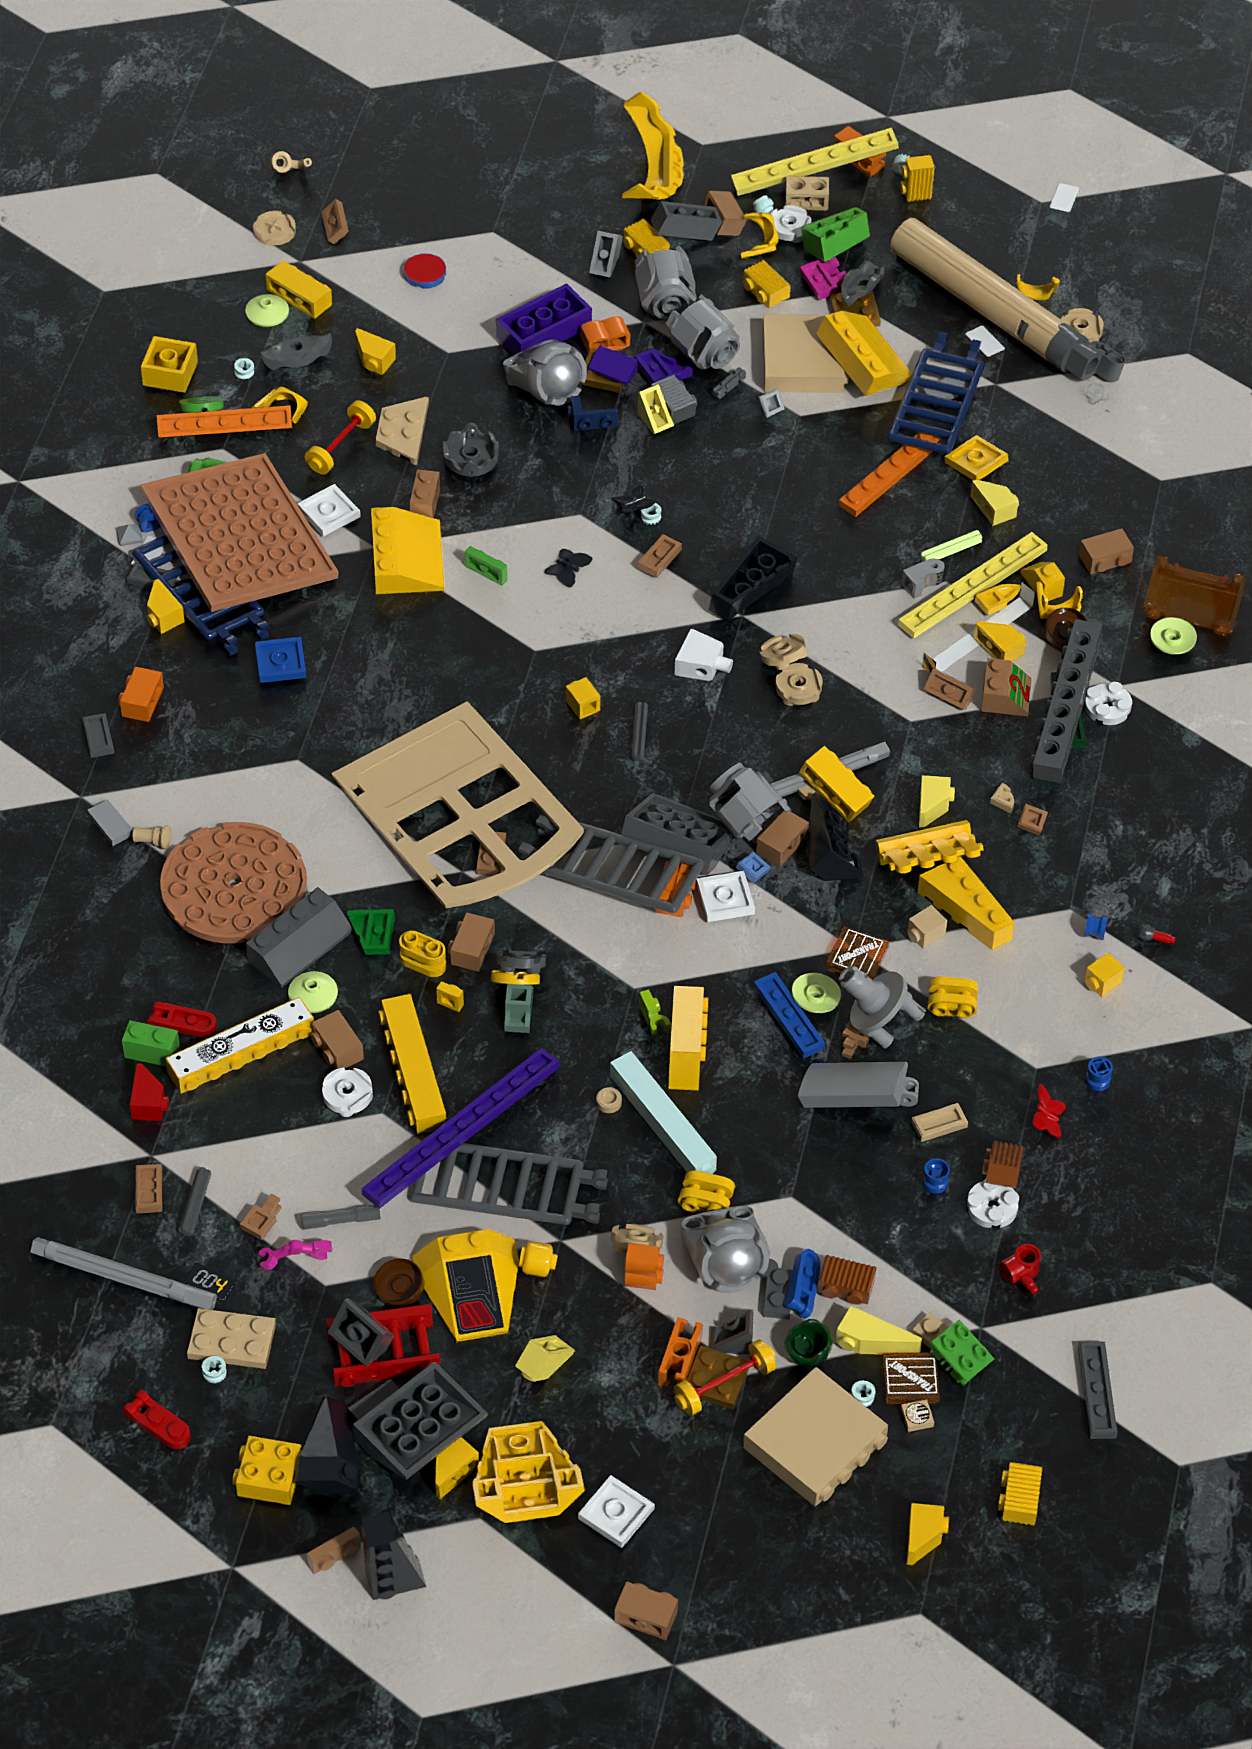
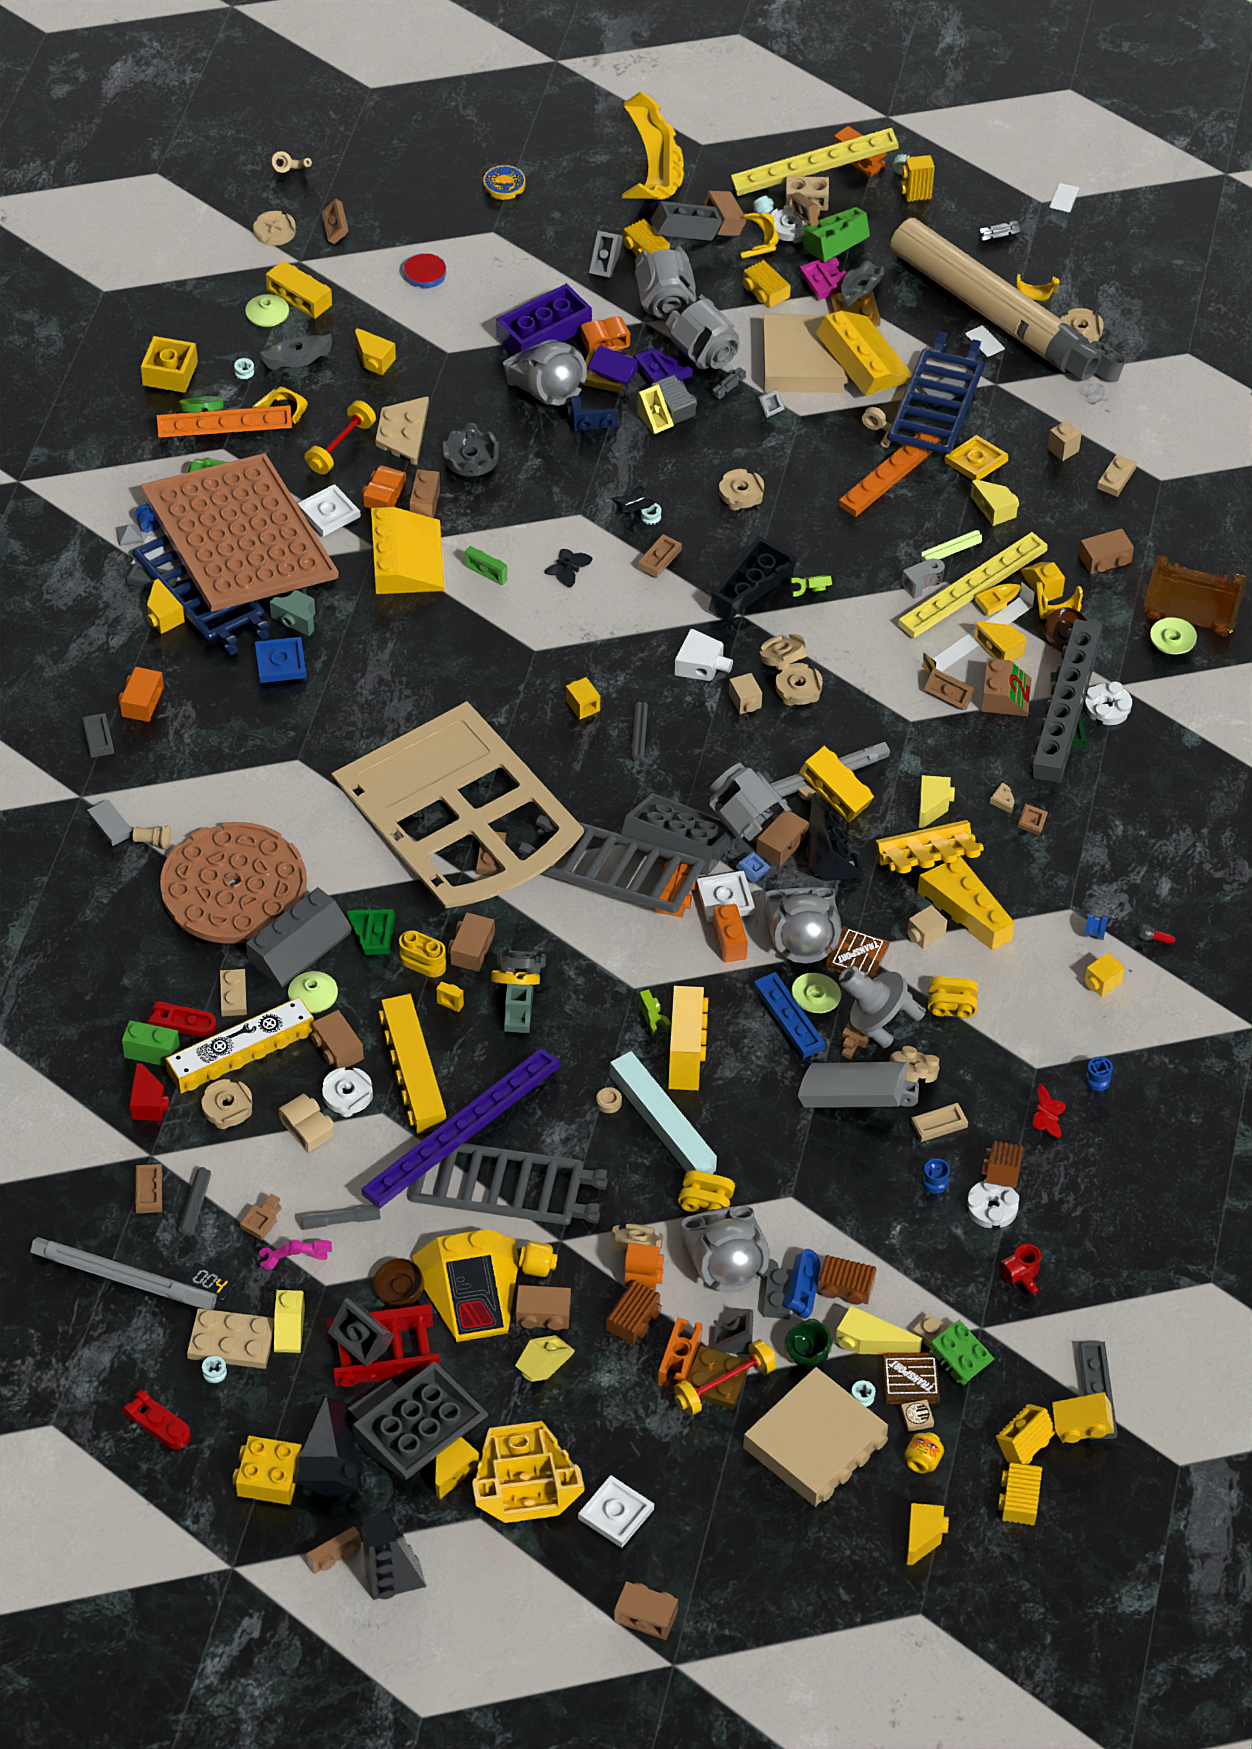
(230, 1115): none -> tan plate
(233, 992): none -> tan plate
(288, 1321): none -> light yellow slope
(294, 611): none -> sand green brick
(306, 1122): none -> tan brick
(384, 488): none -> orange brick
(504, 182): none -> tile
(543, 1307): none -> medium nougat brick
(634, 1312): none -> dark orange brick
(730, 933): none -> orange brick
(741, 498): none -> tan plate
(745, 693): none -> tan brick
(803, 922): none -> light grey piece
(805, 209): none -> medium nougat plate
(817, 583): none -> lime plate
(875, 419): none -> tan plate
(918, 1064): none -> tan plate
(924, 1452): none -> yellow head
(999, 230): none -> axle
(1026, 1434): none -> yellow brick
(1064, 440): none -> tan brick
(1083, 1417): none -> yellow brick
(1117, 475): none -> tan plate

